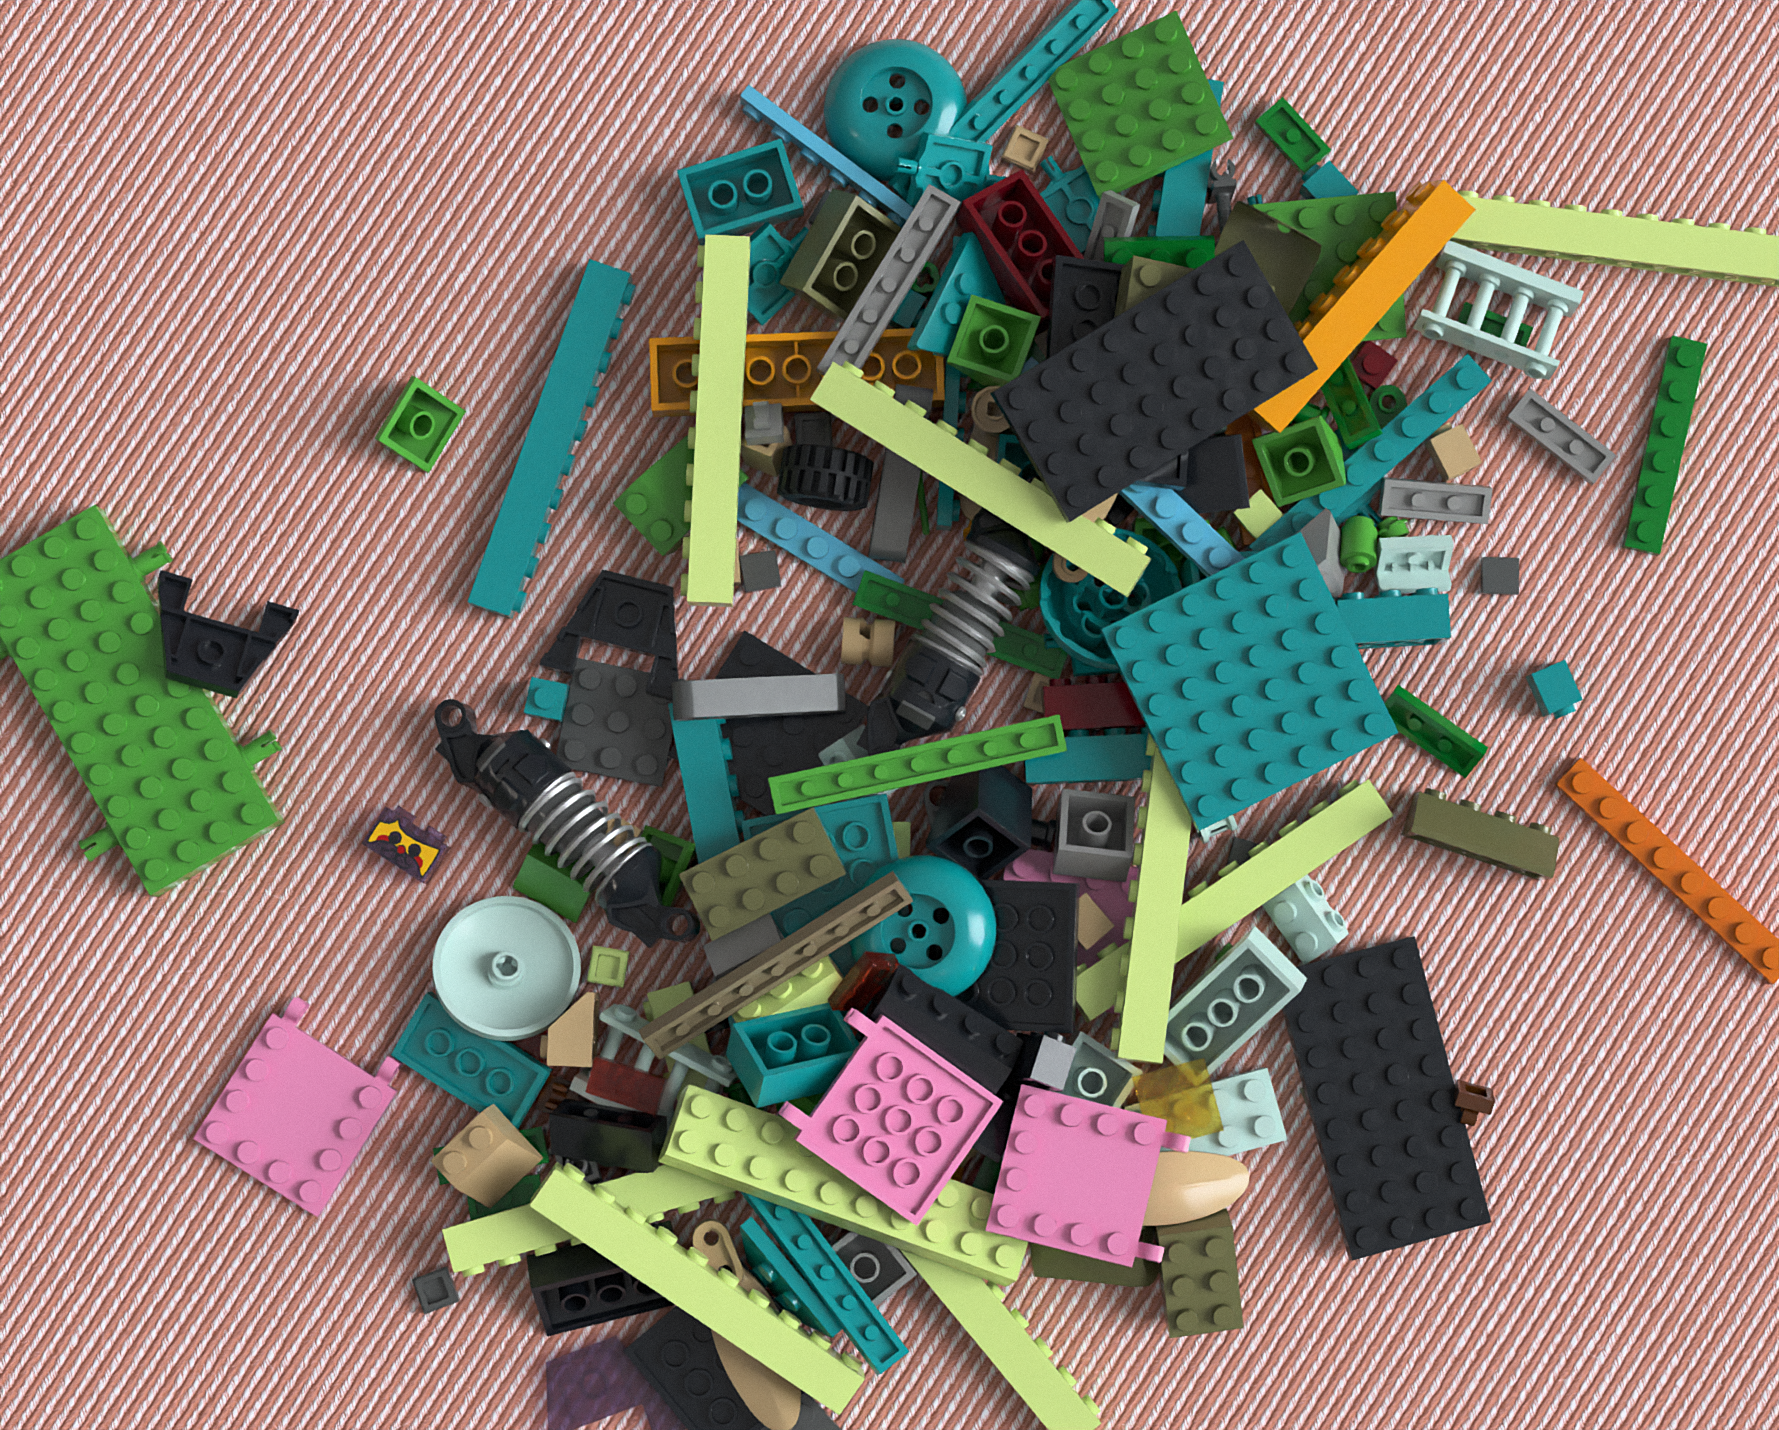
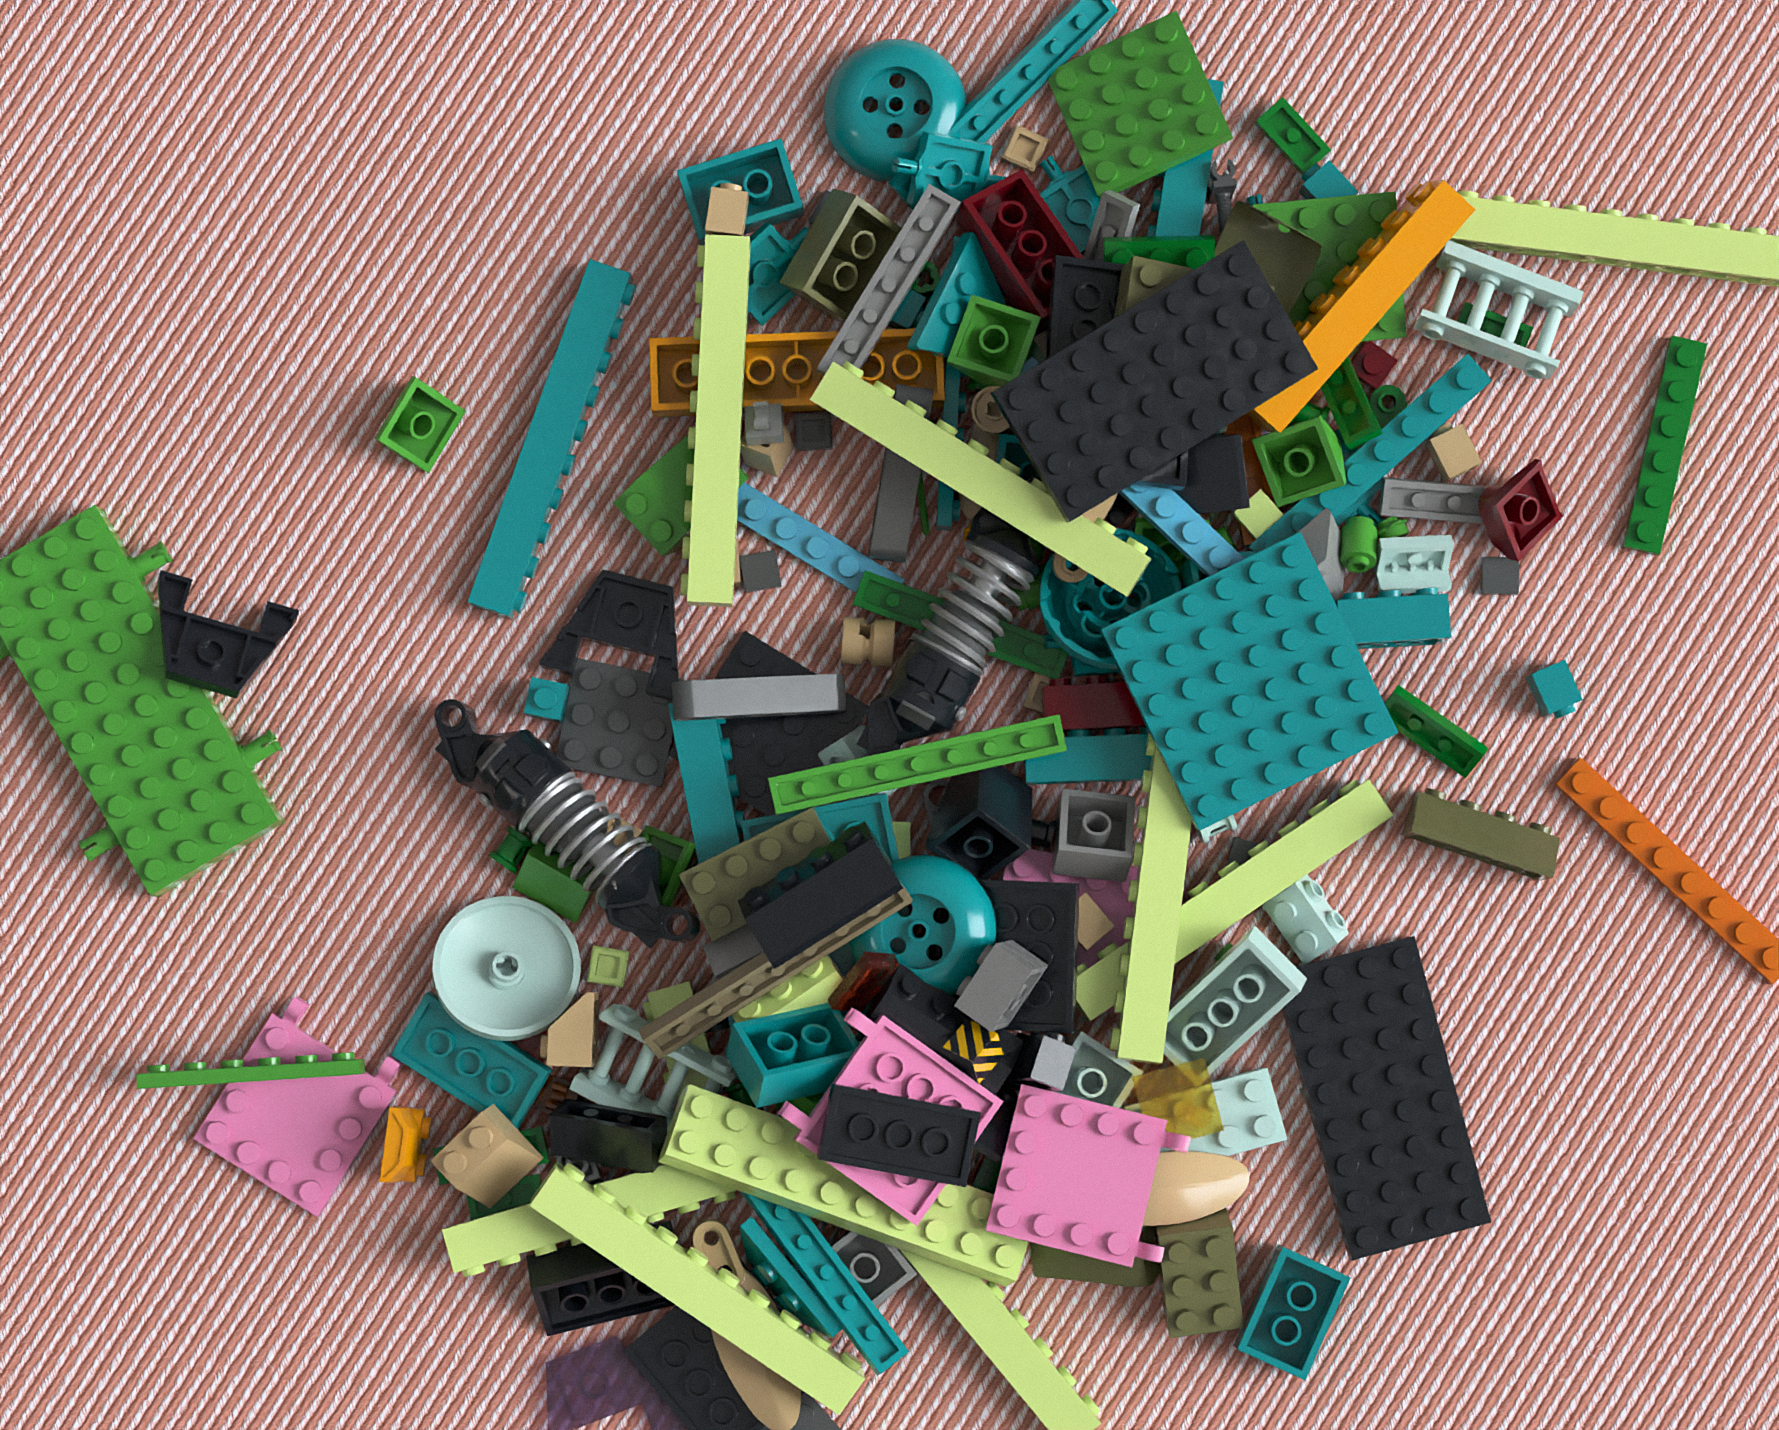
(234, 1071): none -> bright green plate
(404, 1144): none -> light orange slope
(406, 844): brick -> none
(436, 1290): dark grey tile -> none
(511, 849): none -> green bush
(626, 1085): clear red plate -> none
(727, 210): none -> tan brick
(818, 151): medium azure plate -> none
(819, 894): none -> black slope
(825, 477): black tyre -> none
(898, 1135): none -> black plate
(976, 1045): none -> sticker
(999, 985): none -> light grey brick
(1291, 1312): none -> teal brick
(1472, 1100): reddish brown tile -> none
(1519, 511): none -> dark red slope
(1560, 436): light grey plate -> none

